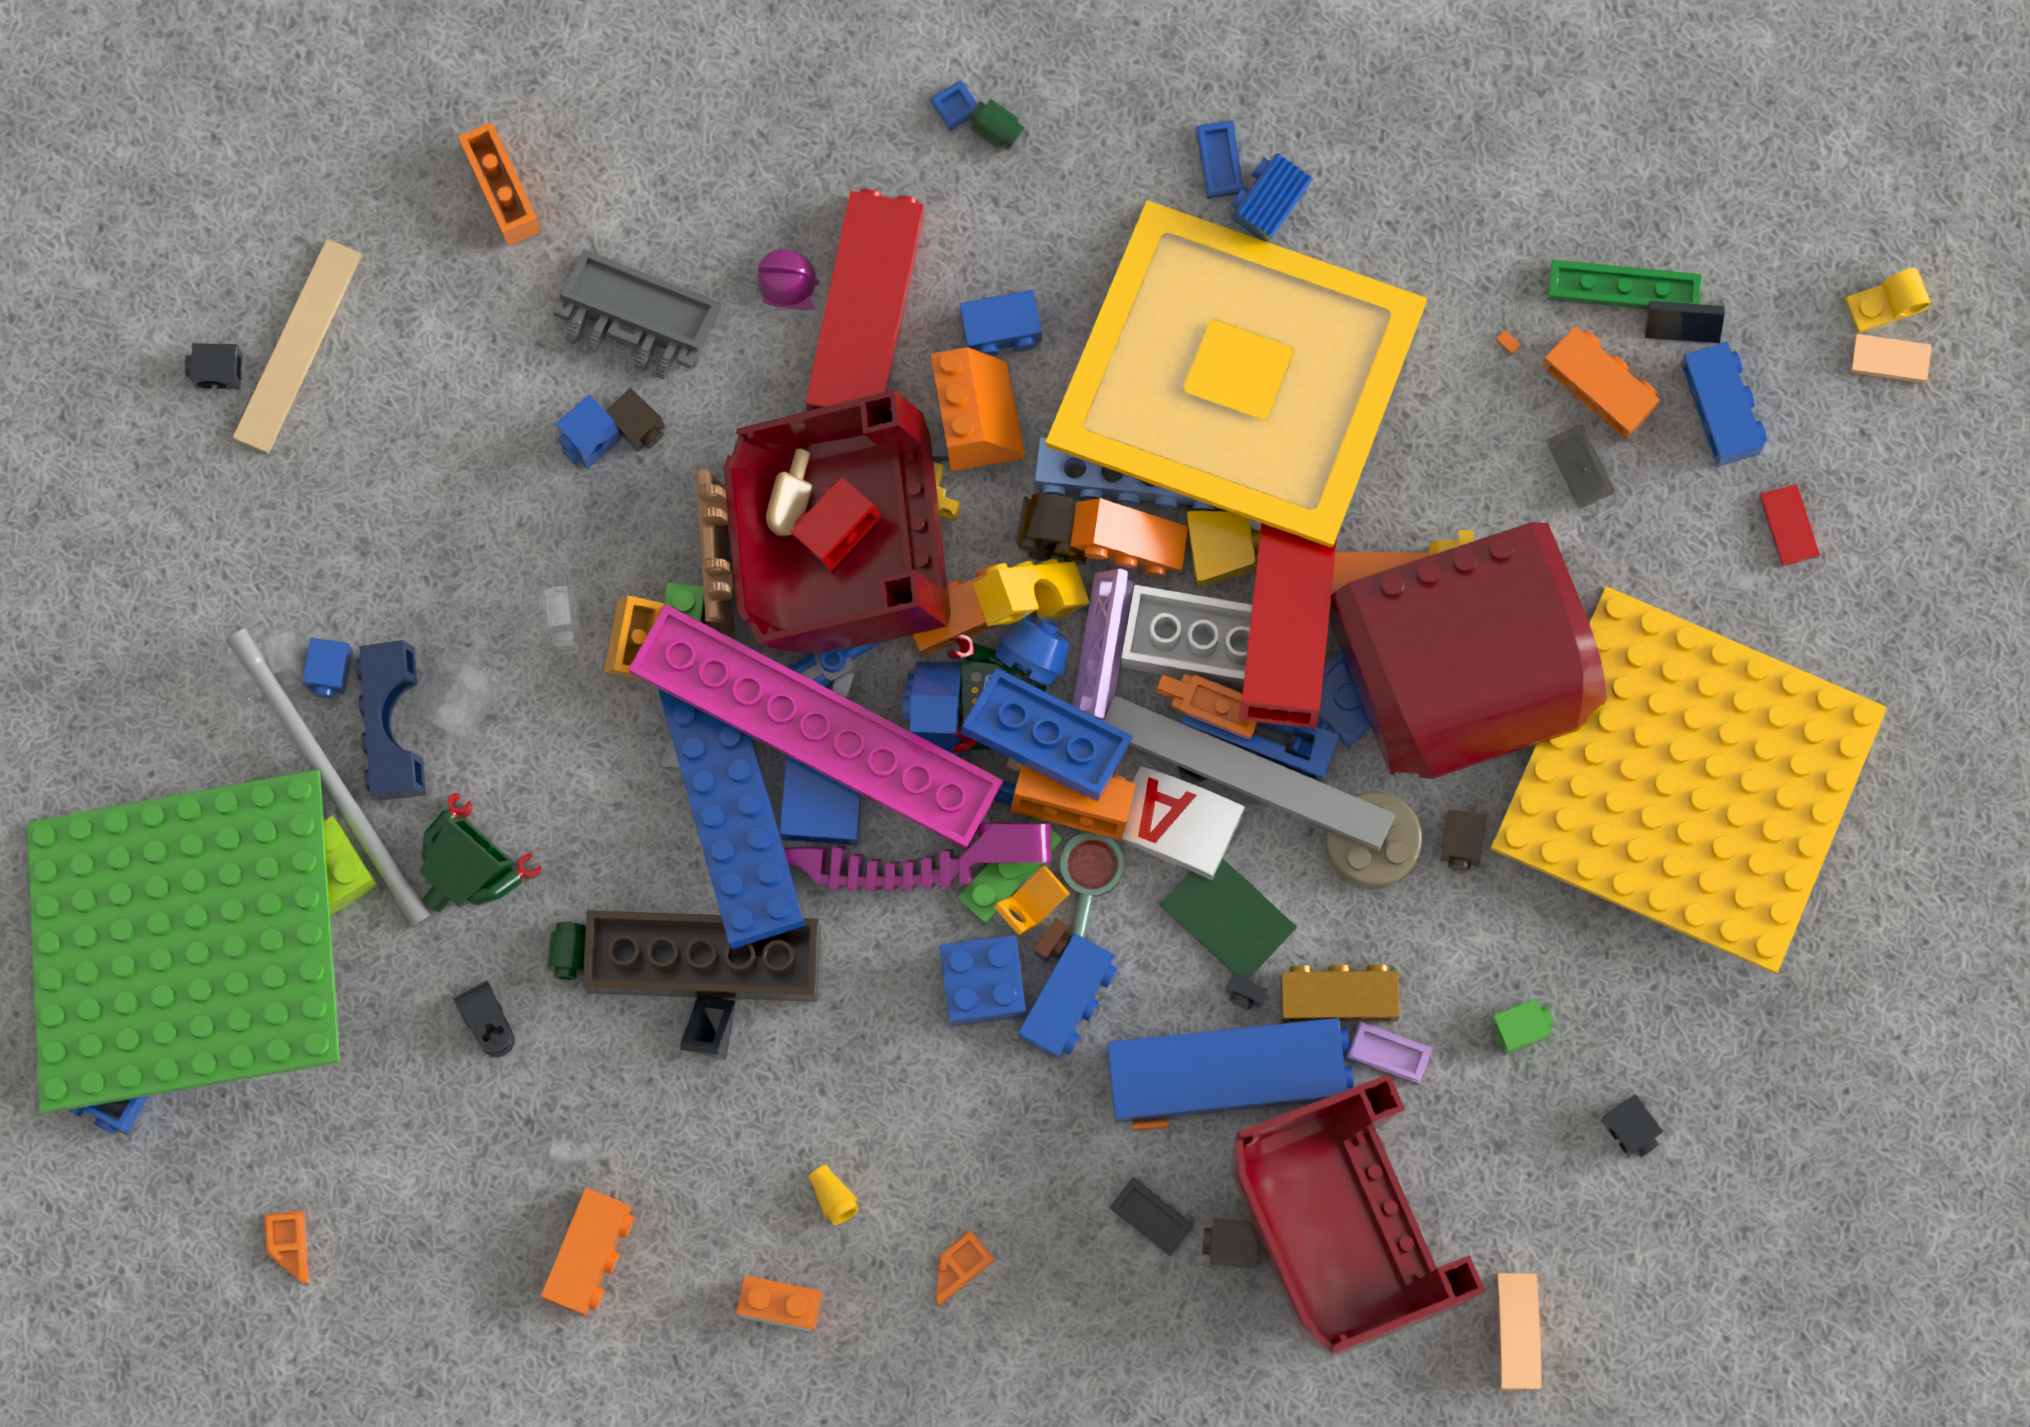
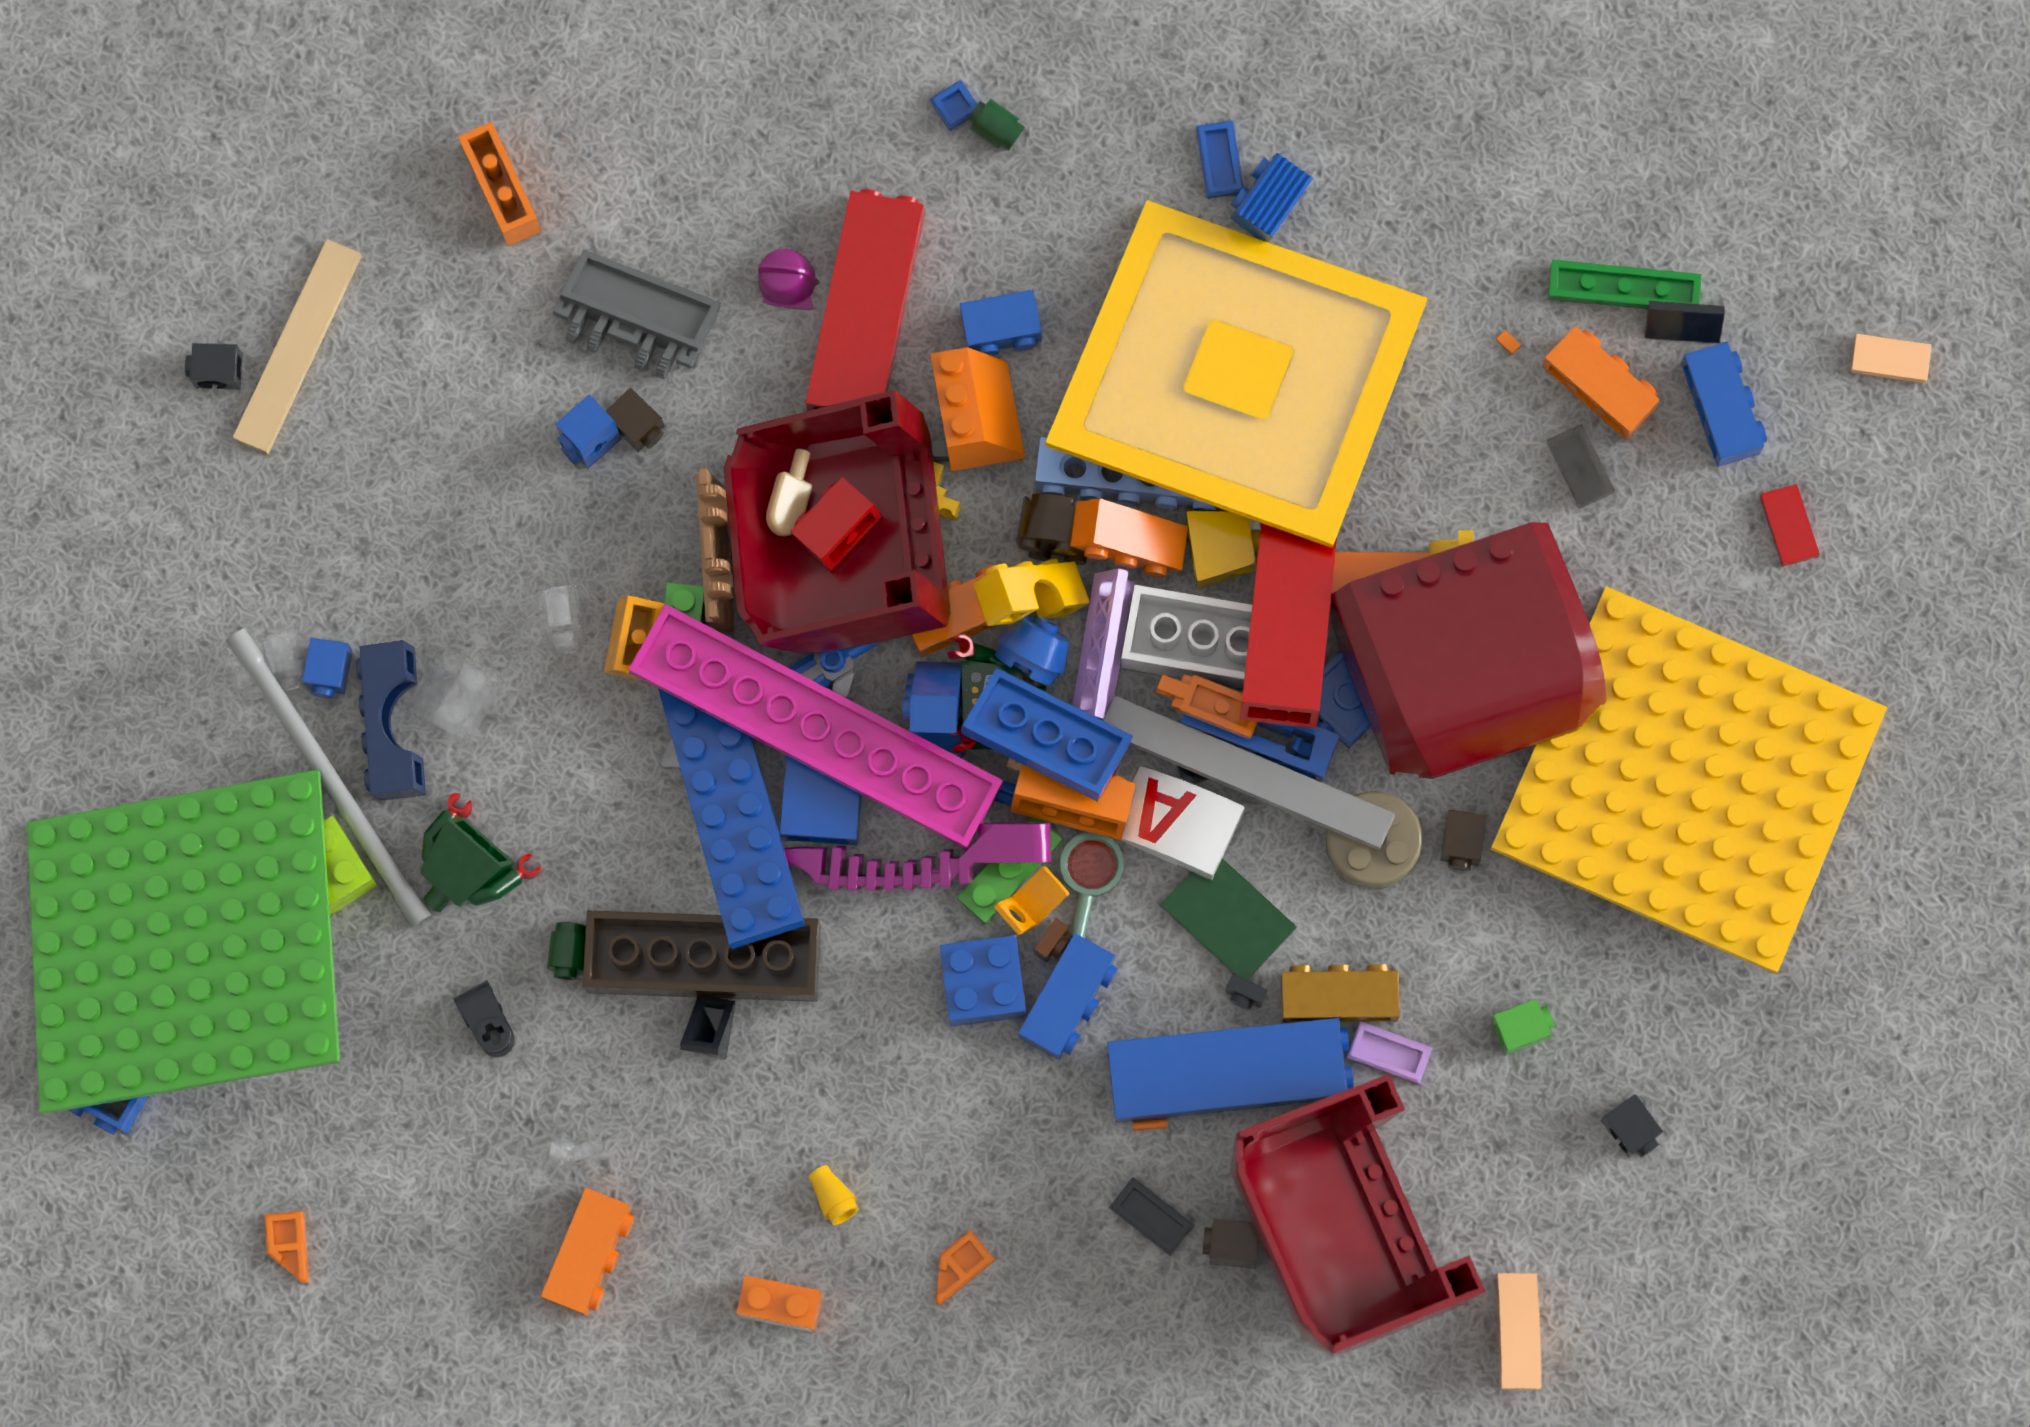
(1893, 300): yellow plate -> none

